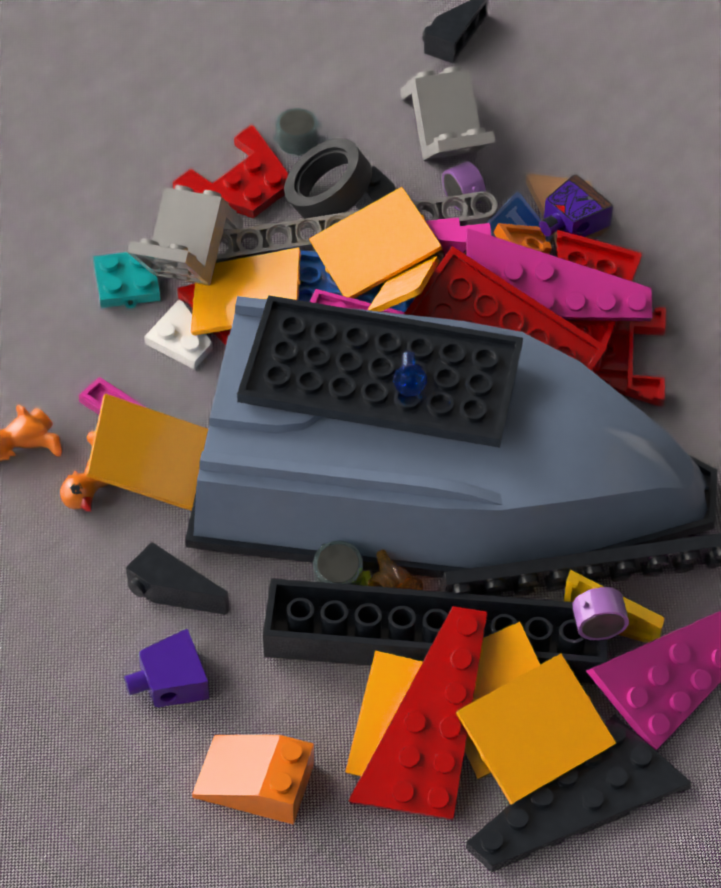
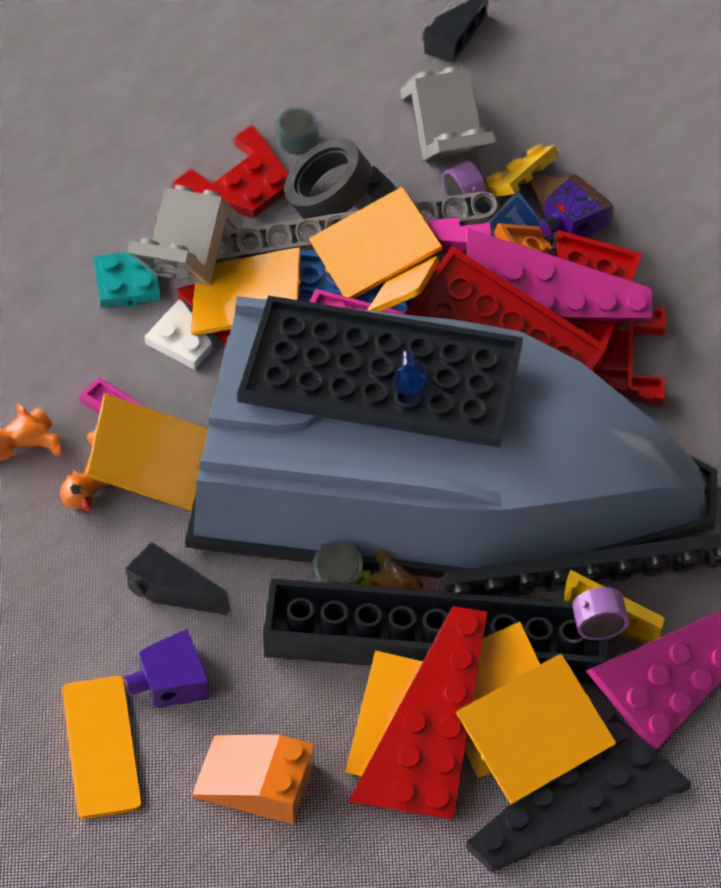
(101, 747): none -> light orange piece
(520, 170): none -> yellow wing

